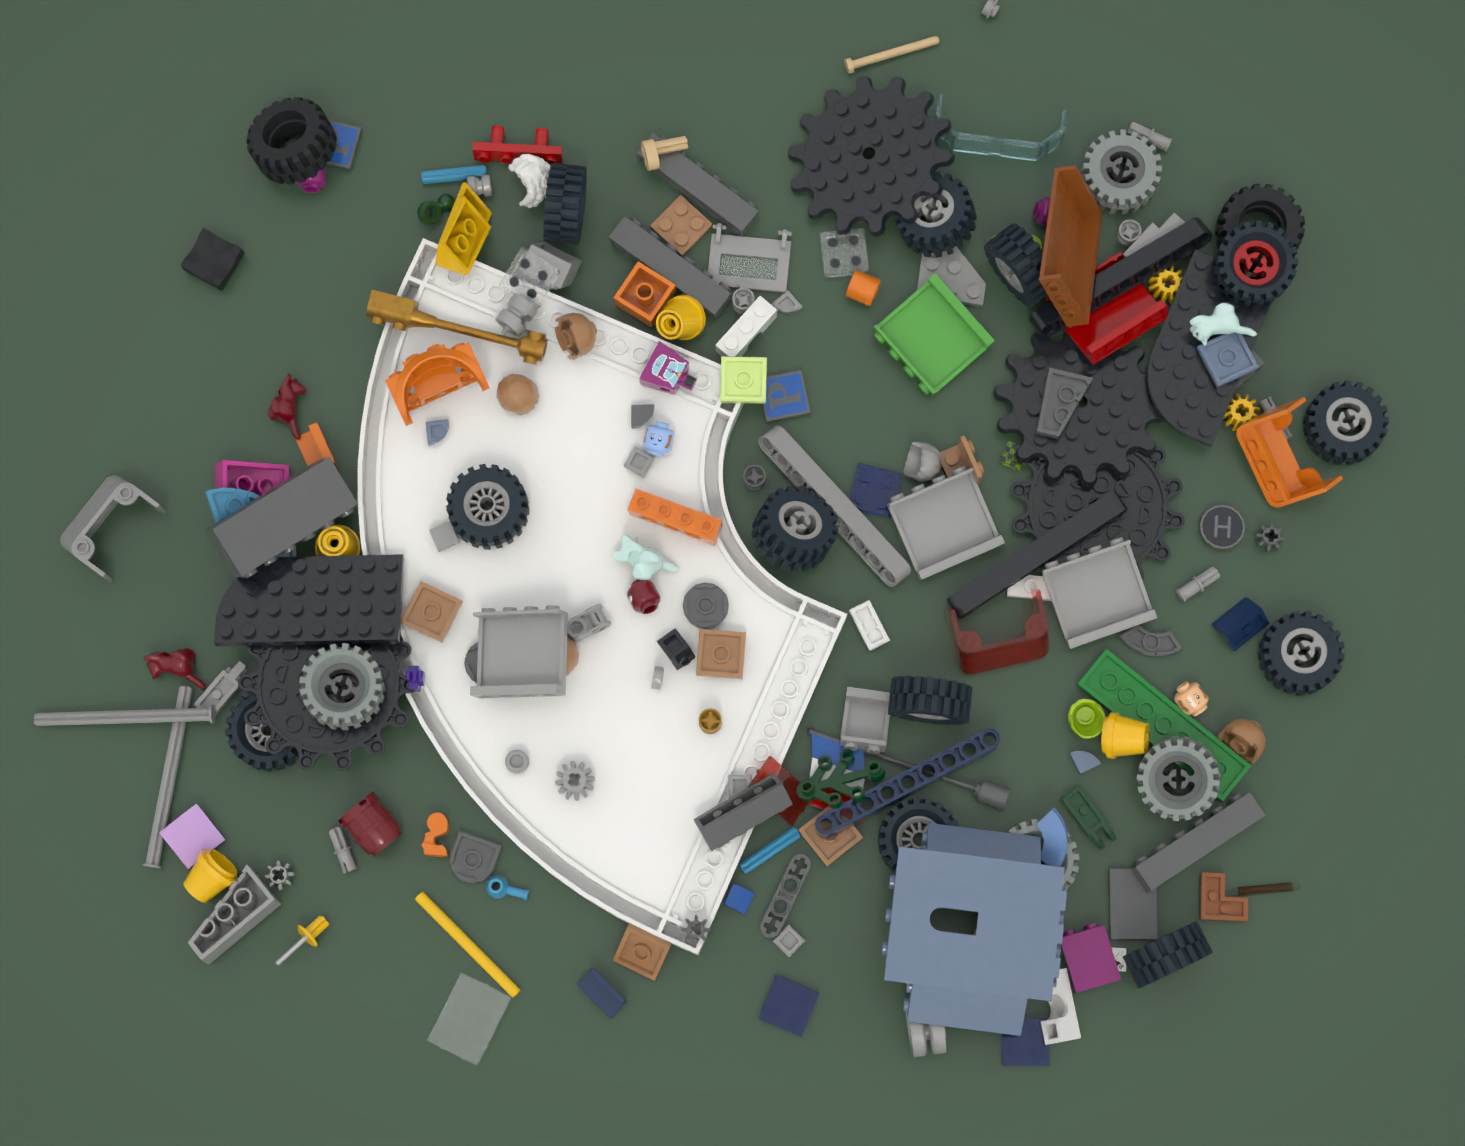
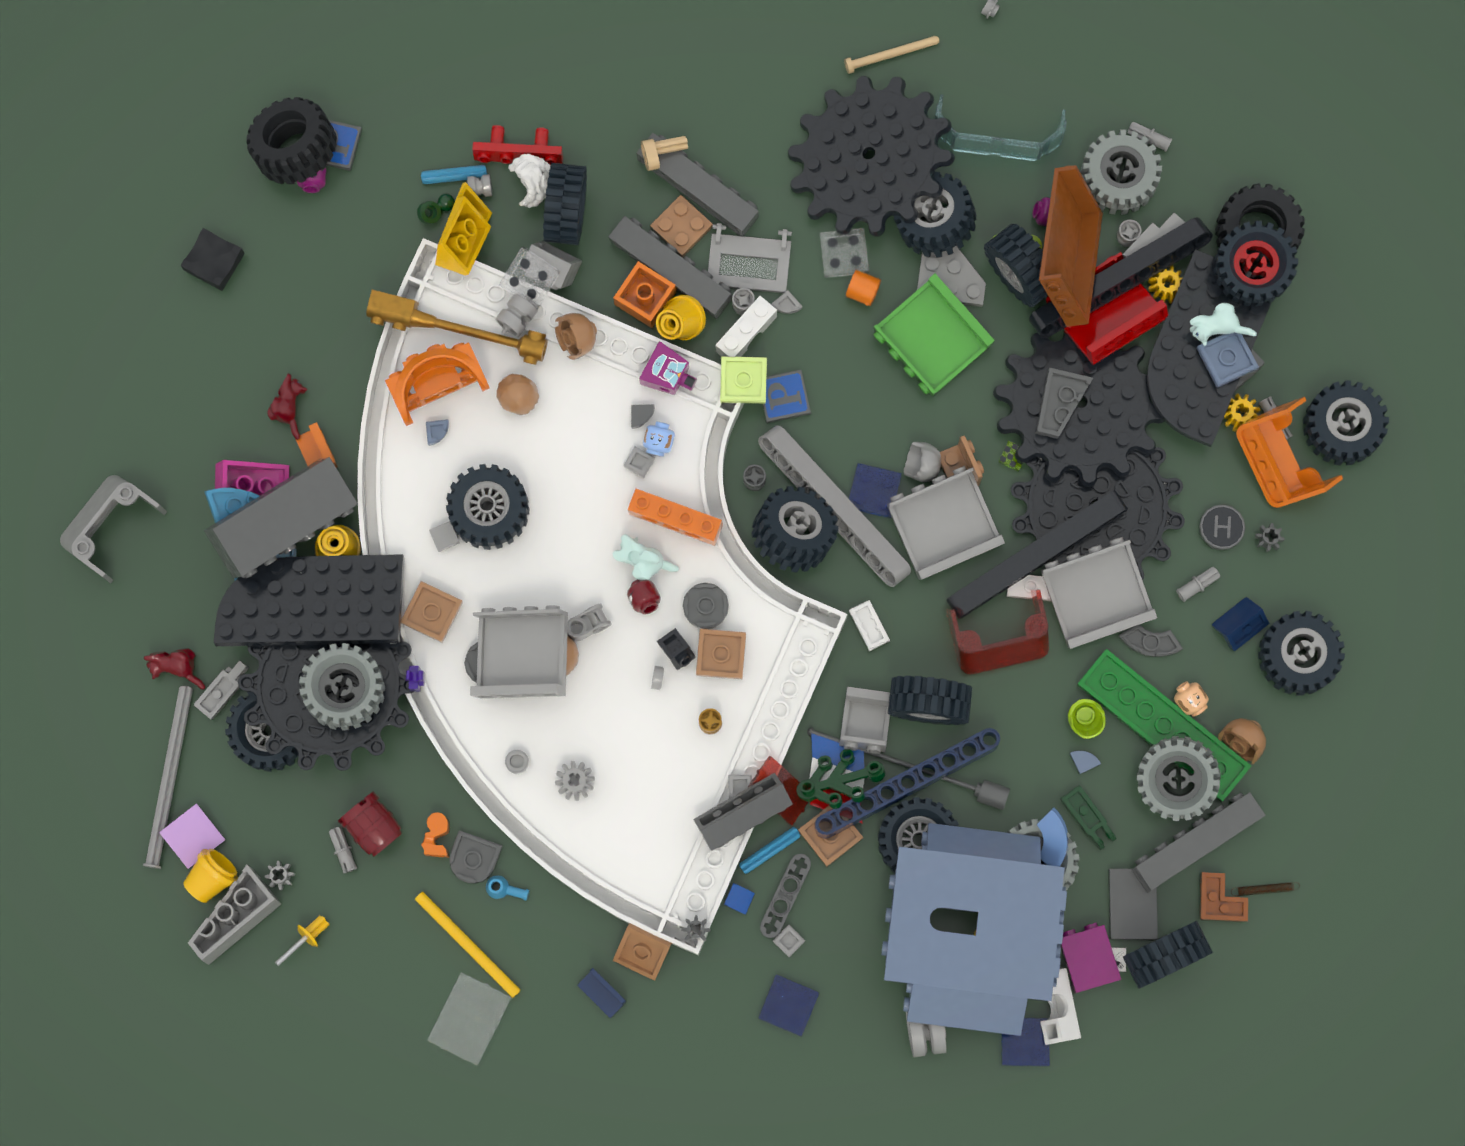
(126, 716): light grey axle -> none
(1124, 736): yellow piece -> none

